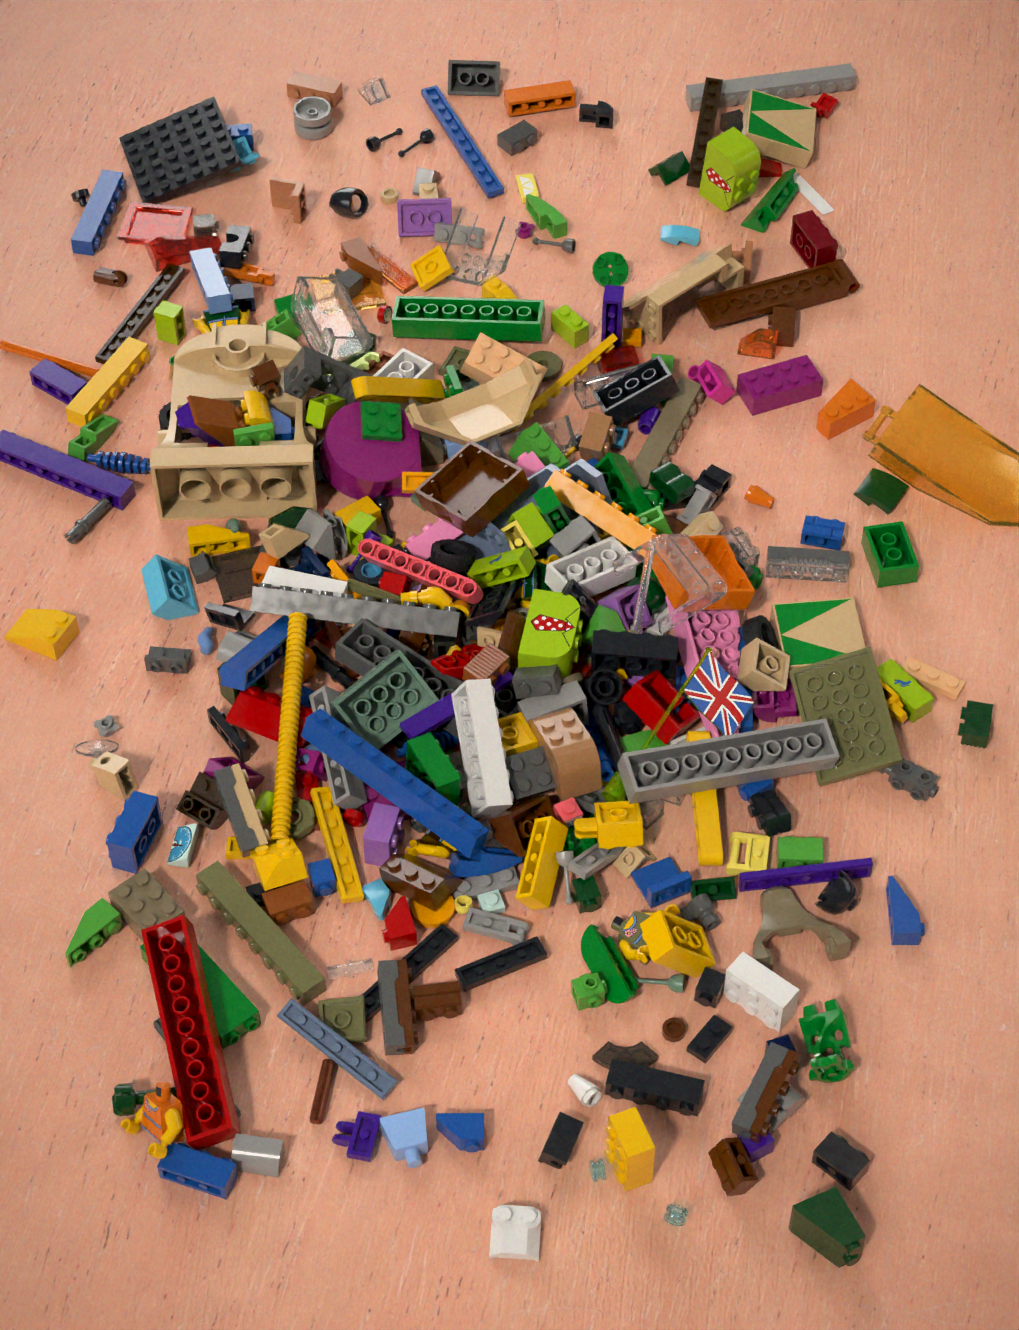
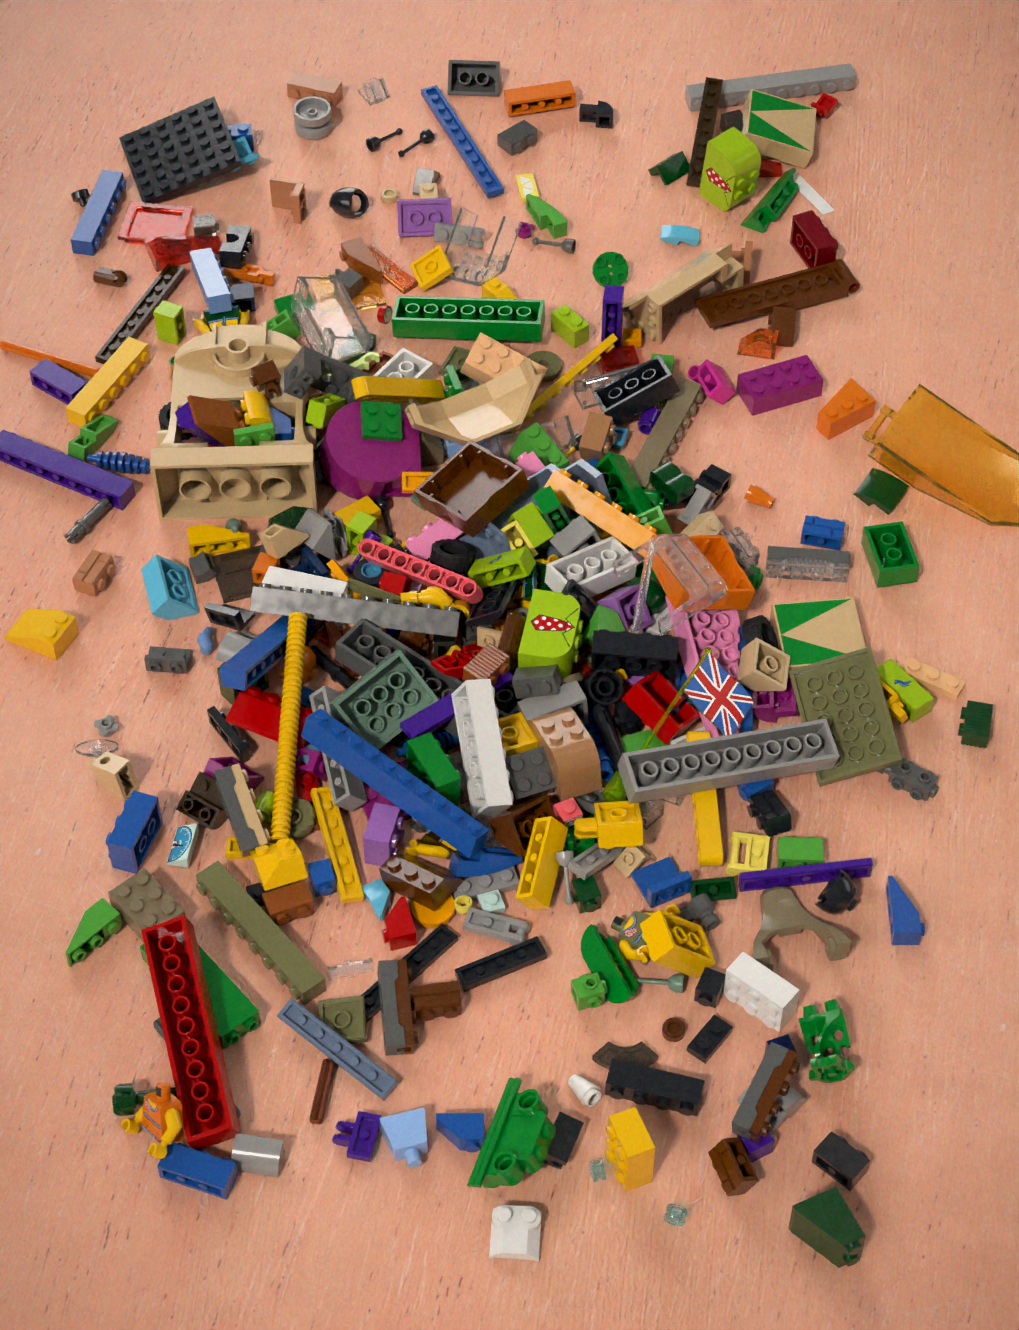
(93, 573): none -> nougat brick
(353, 817): red tile -> none
(515, 1140): none -> green brick

